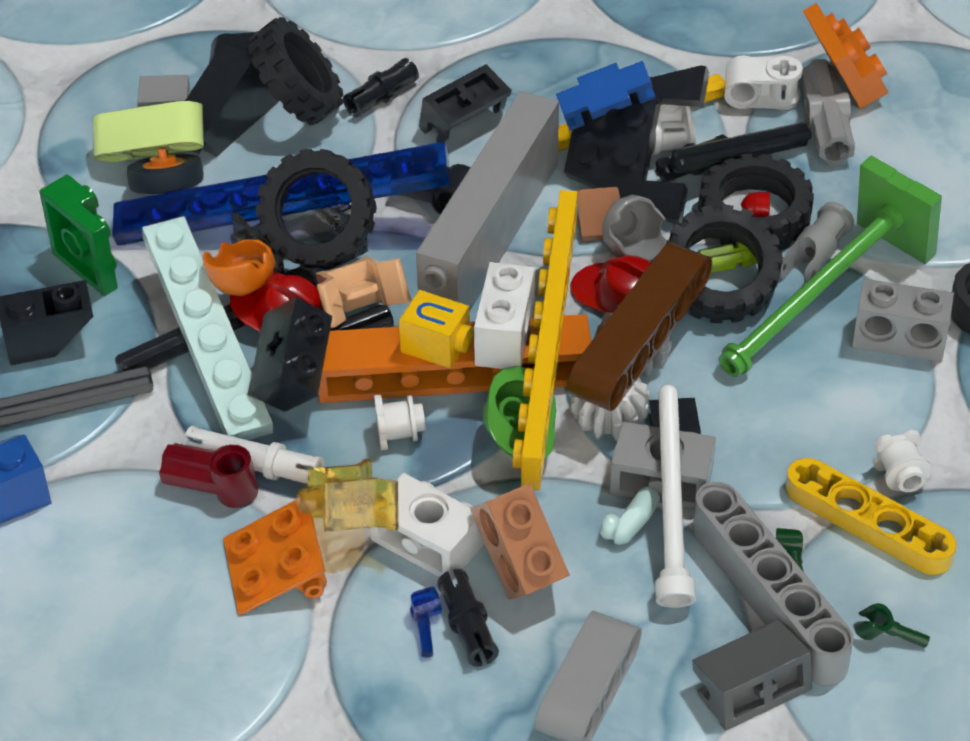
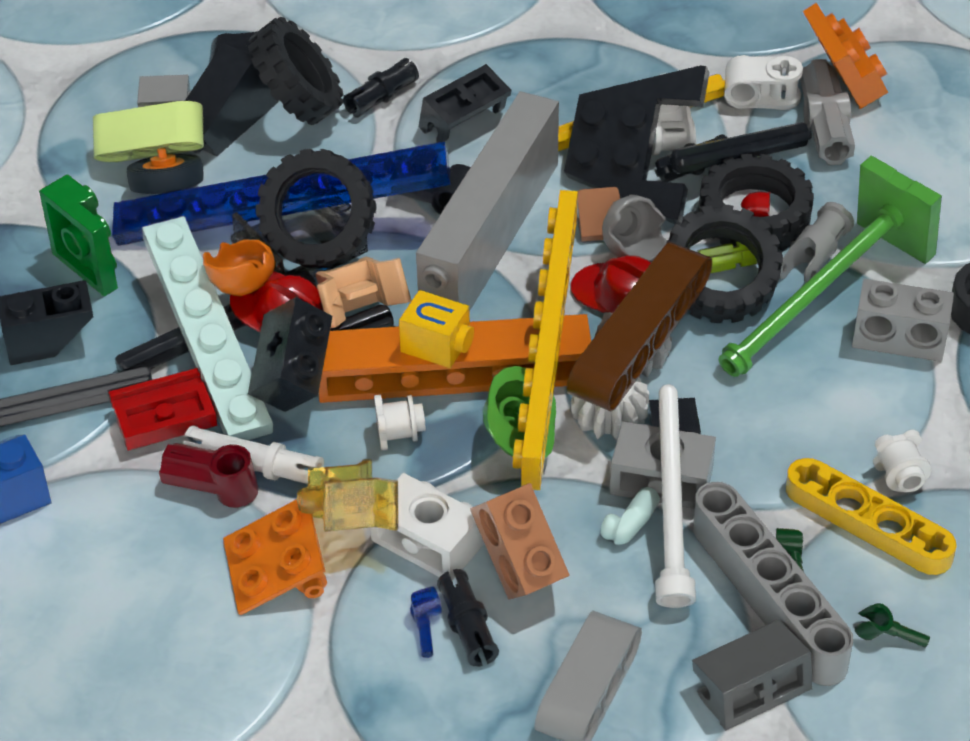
(162, 408): none -> red plate
(504, 315): white brick -> none
(603, 91): blue piece -> none

